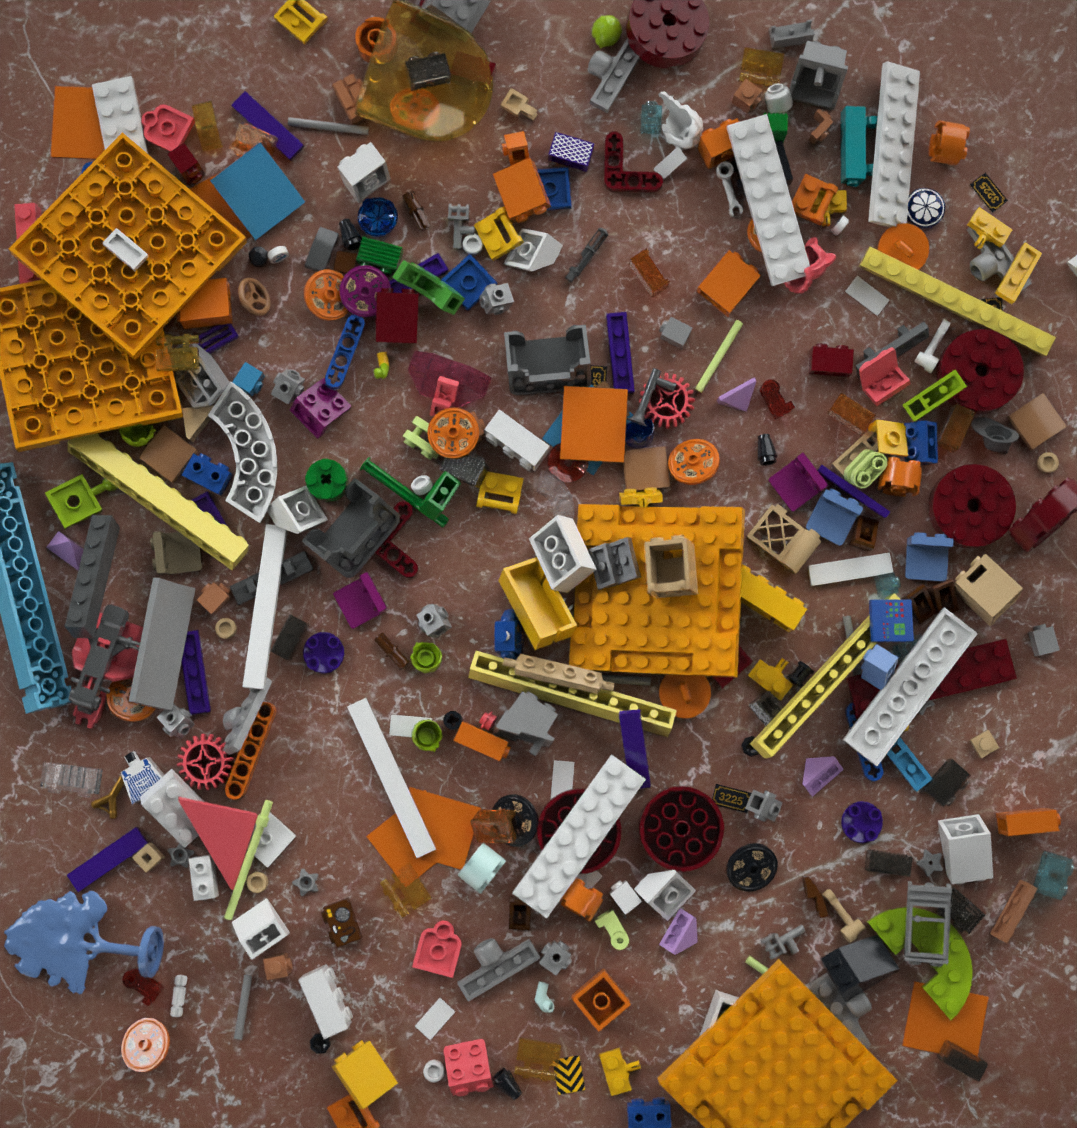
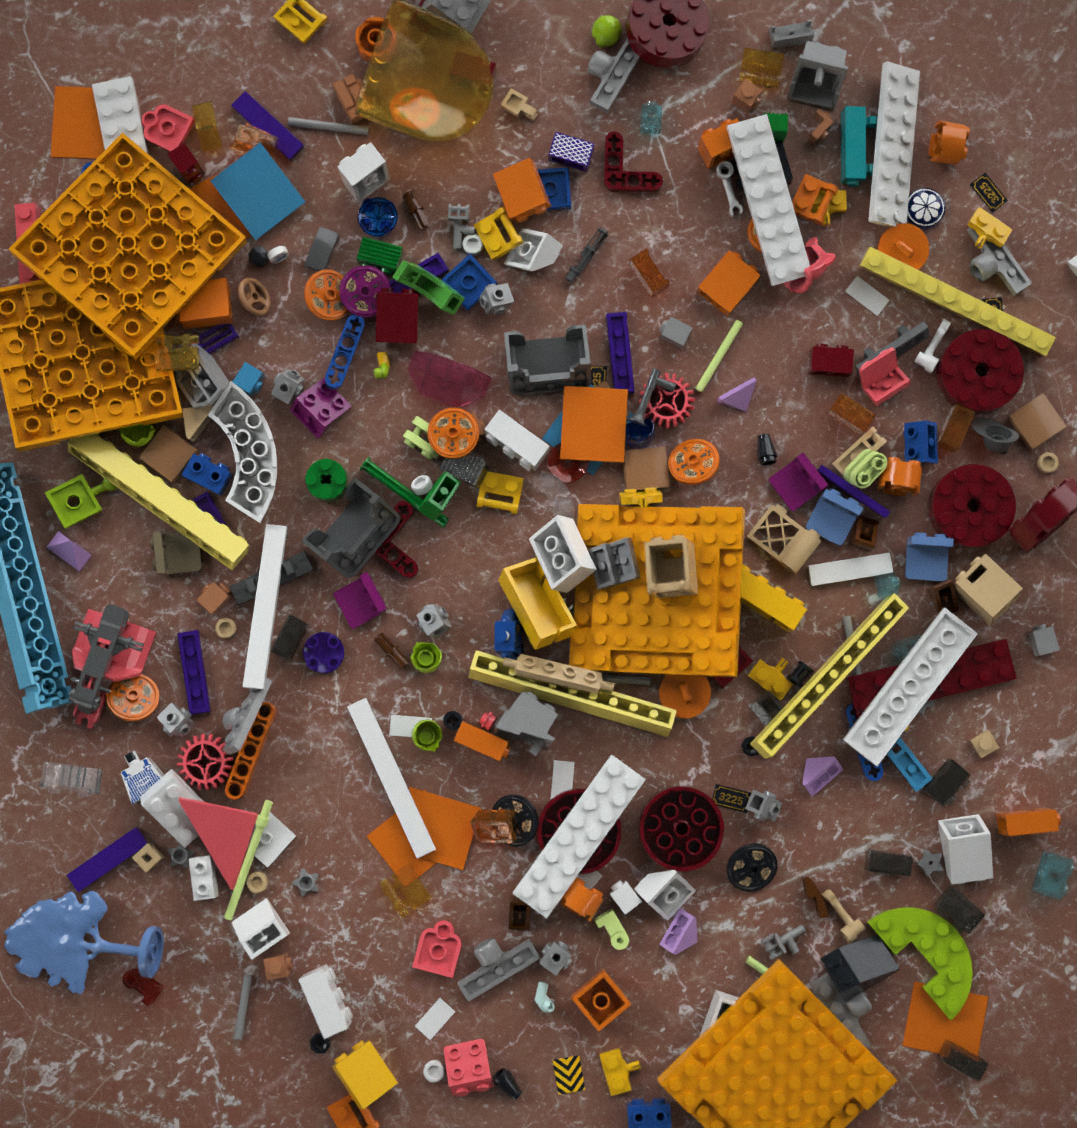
(92, 576): dark grey brick -> none
(111, 798): pearl gold piece -> none
(125, 249): white tile -> none
(145, 1045): shield -> none
(162, 644): light grey arch -> none
(178, 996): white axle -> none
(296, 511): white slope -> none
(341, 922): reddish brown brick -> none
(345, 261): reddish brown tile -> none
(350, 235): black cone -> none
(427, 71): clear smoke brick -> none
(444, 395): coral slope -> none
(481, 868): light aqua brick -> none
(515, 147): orange brick -> none
(537, 1052): clear yellow plate -> none
(634, 744): dark purple tile -> none
(670, 163): white sticker -> none
(683, 124): white hair -> none
(774, 400): clear red leg -> none
(778, 99): white head -> none
(840, 225): white tile -> none
(862, 822): dark purple dish -> none
(878, 666): medium blue brick -> none
(890, 437): yellow piece -> none
(891, 620): blue tile -> none
(921, 603): reddish brown slope -> none
(928, 896): light grey door -> none
(934, 396): lime slope -> none
(1013, 911): nougat plate -> none
(1018, 273): yellow plate -> none

